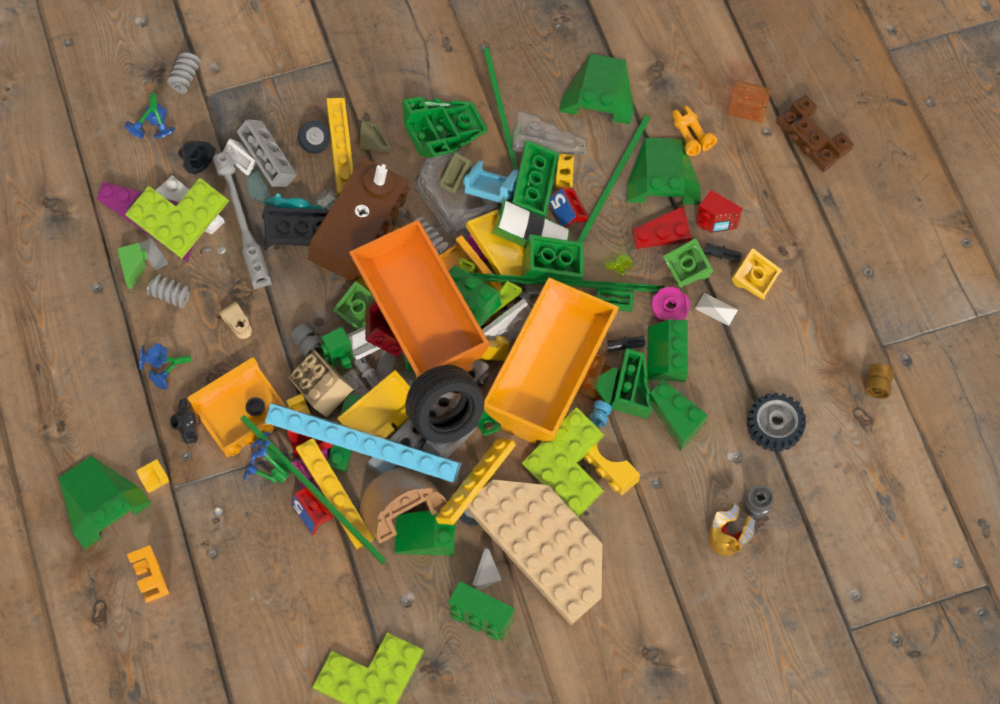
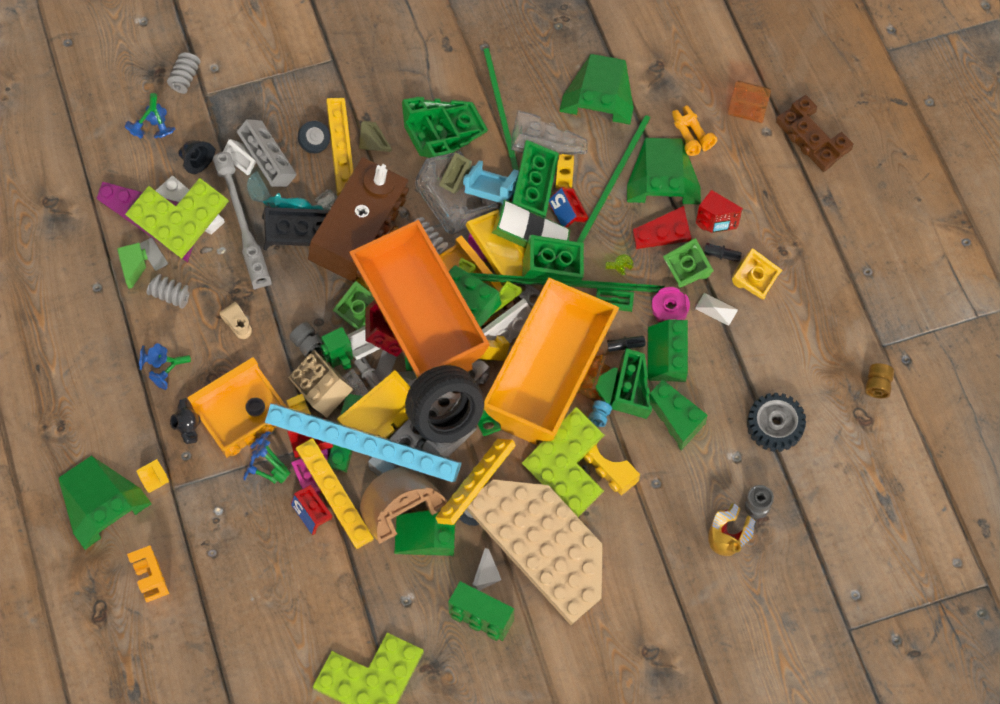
(314, 491): green piece -> none

